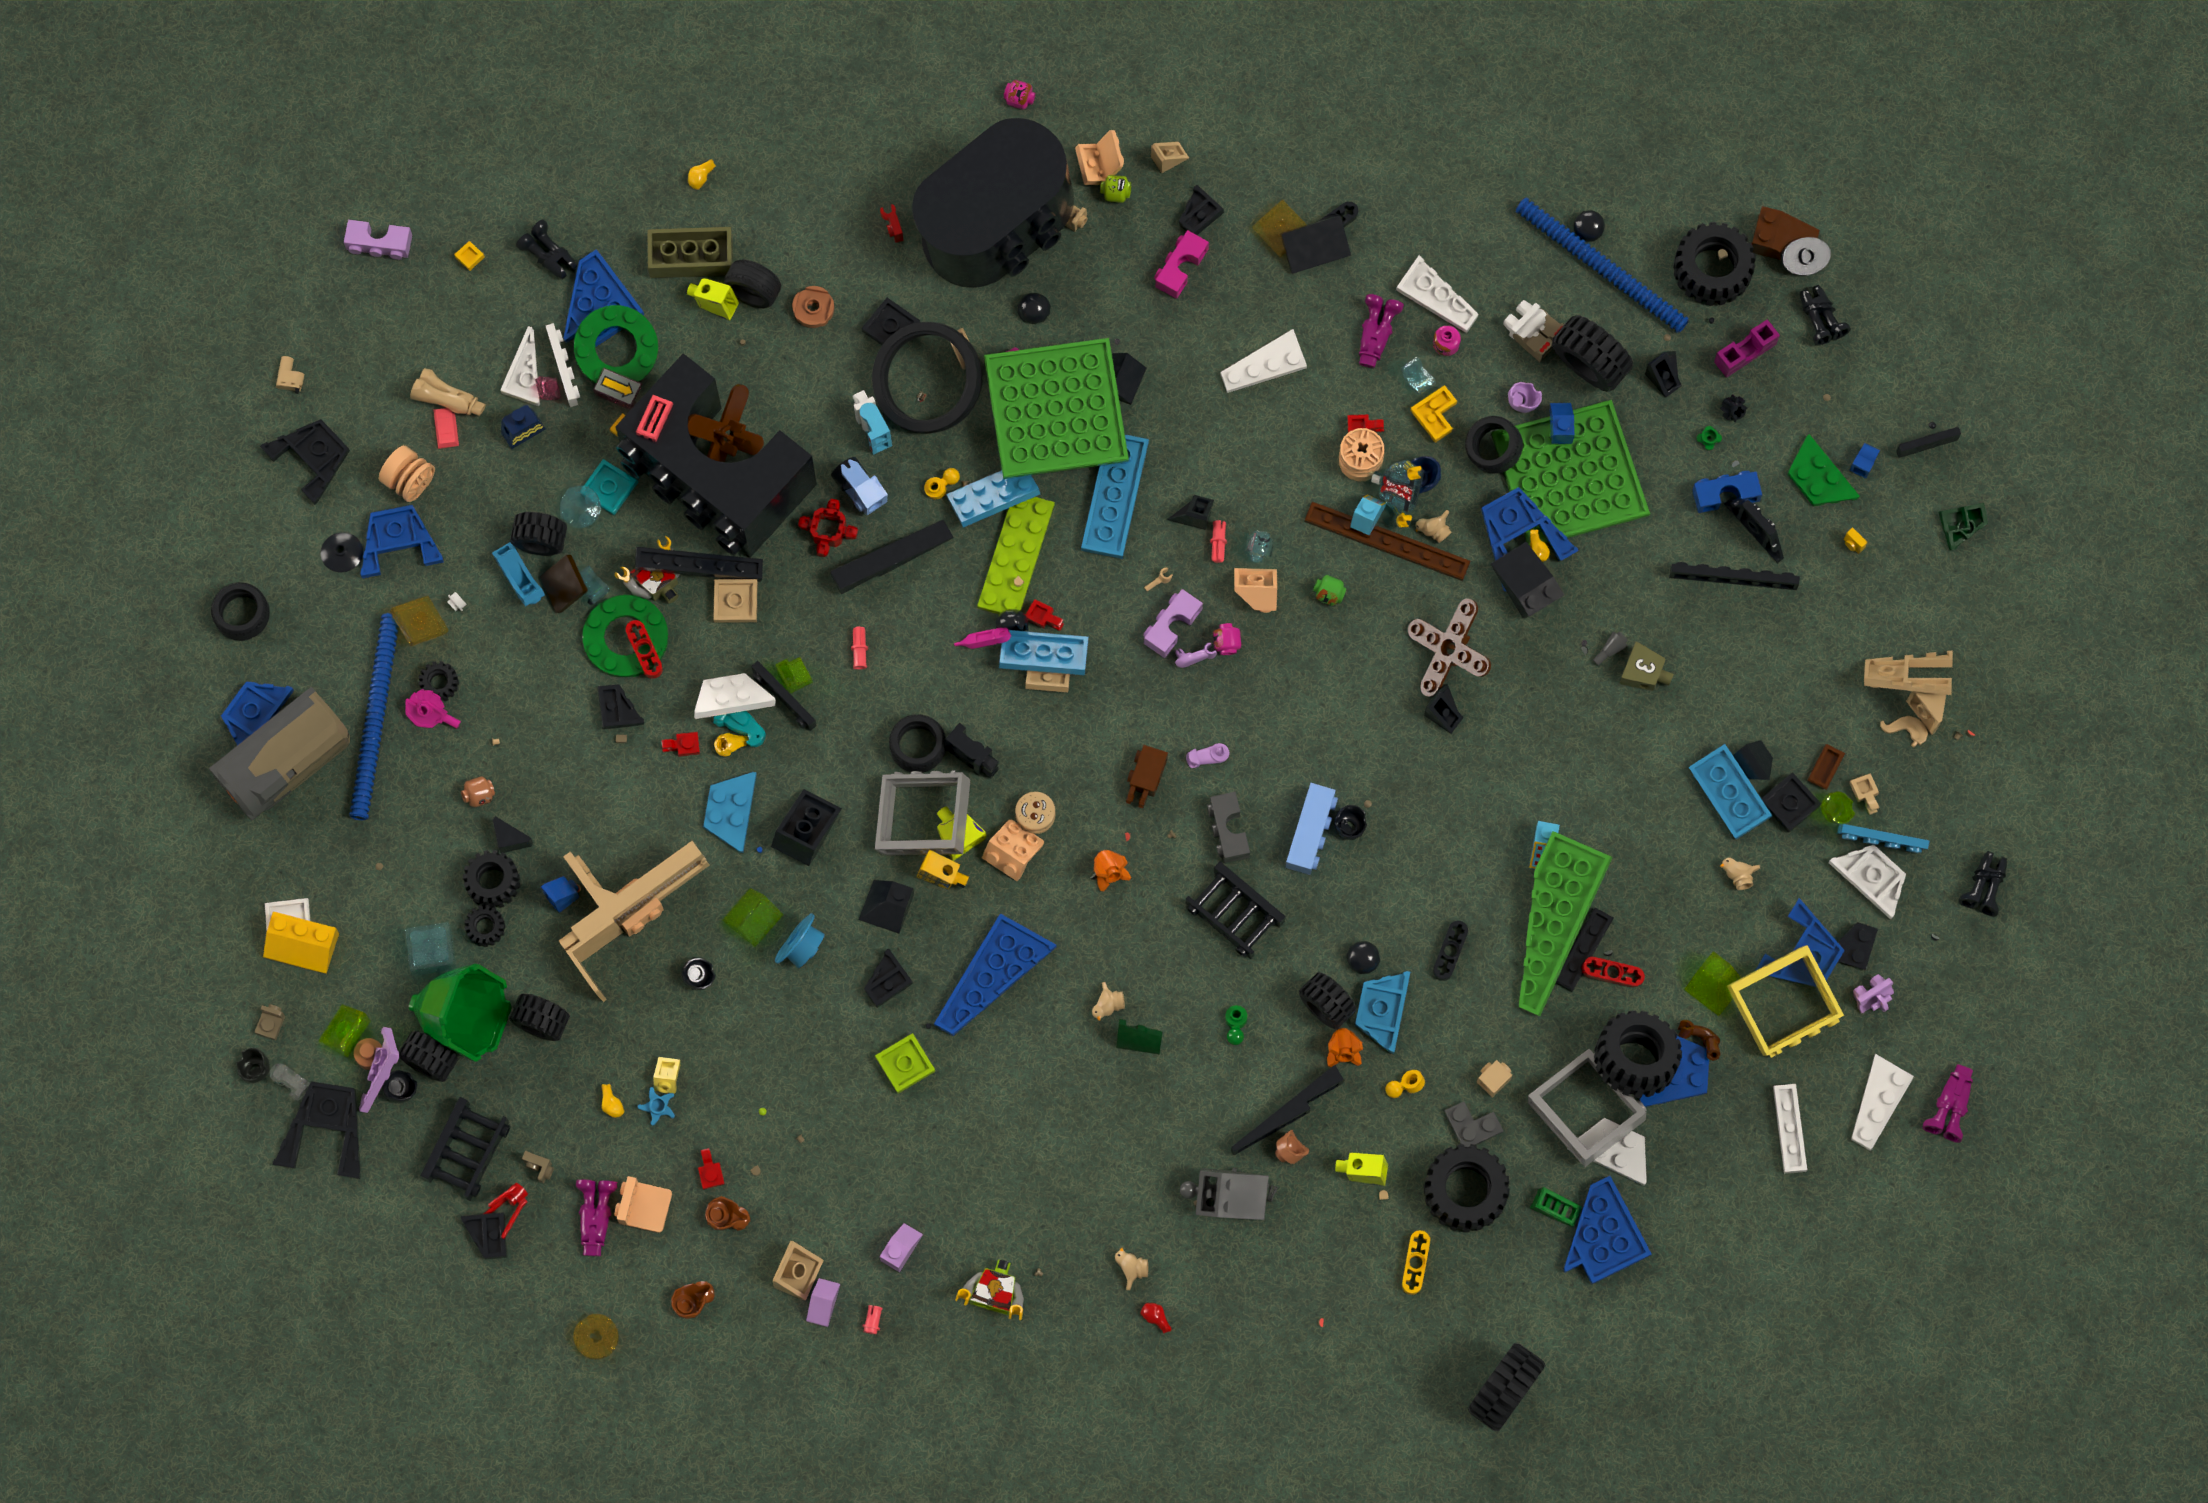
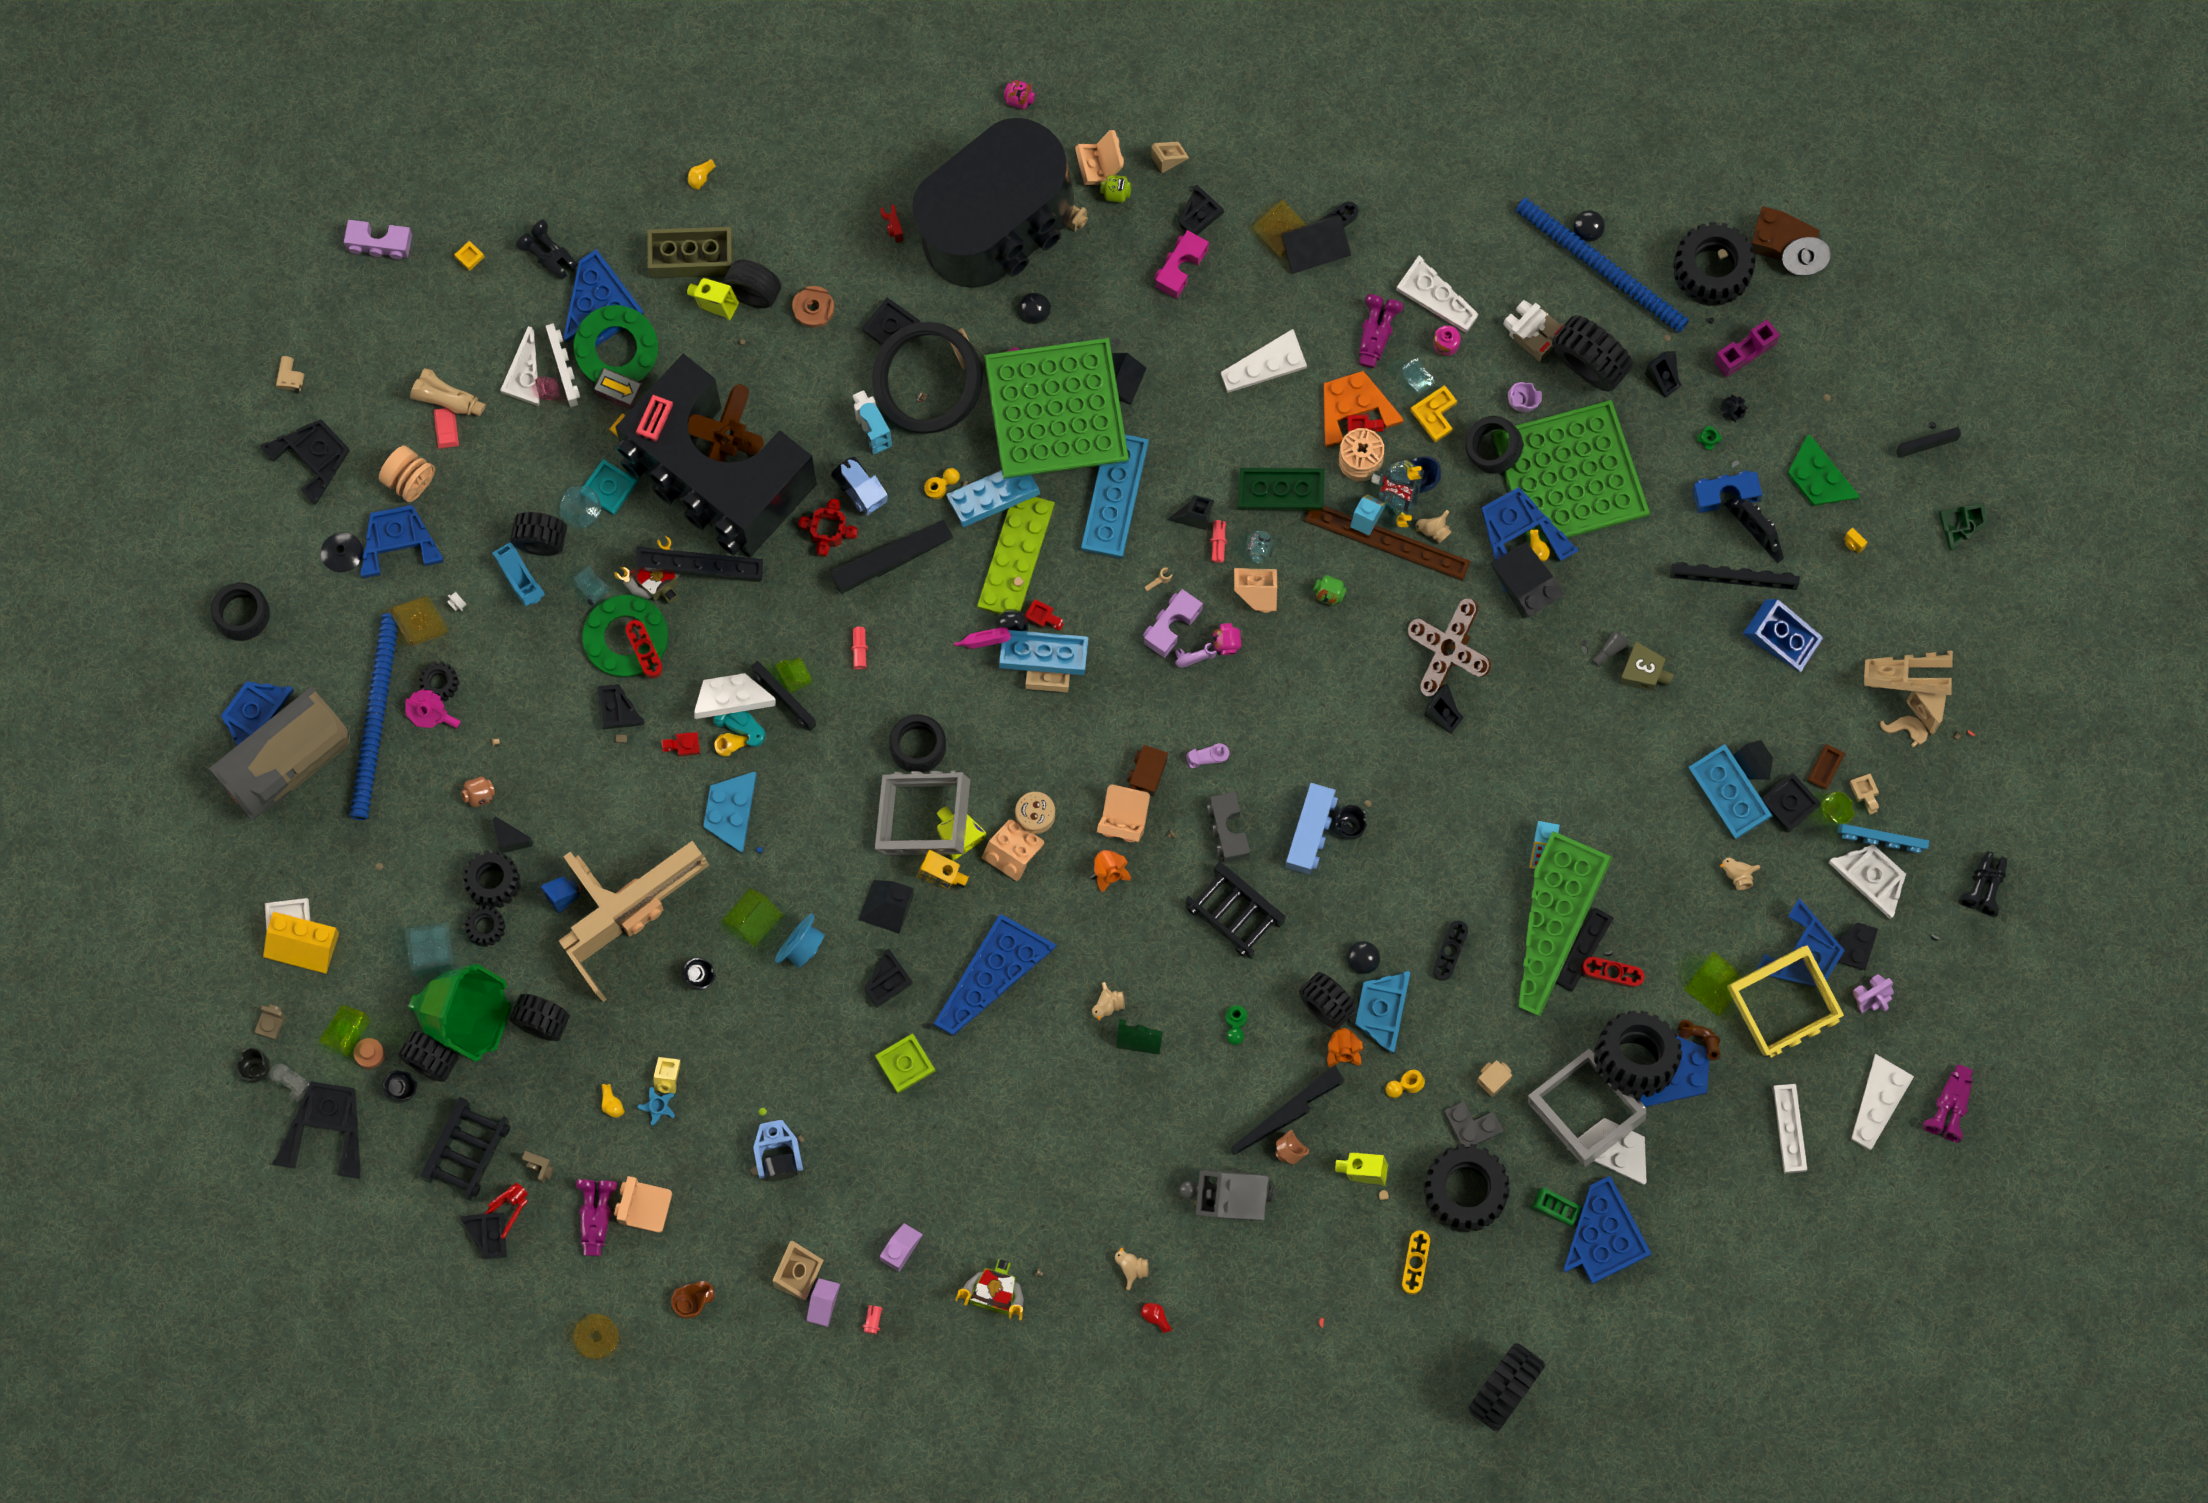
(380, 1068): lavender wing -> none
(521, 426): dark blue torso -> none
(563, 583): dark brown tile -> none
(710, 1173): red plate -> none
(718, 1214): dark orange hair -> none
(735, 600): tan plate -> none
(778, 1166): none -> light blue piece
(805, 827): black slope -> none
(971, 752): black hips -> none
(1124, 813): none -> light nougat bracket
(1281, 489): none -> dark green plate
(1353, 396): none -> orange wing
(1561, 423): blue slope -> none
(1783, 634): none -> blue slope
(1822, 306): black piece -> none
(1864, 460): blue leg -> none

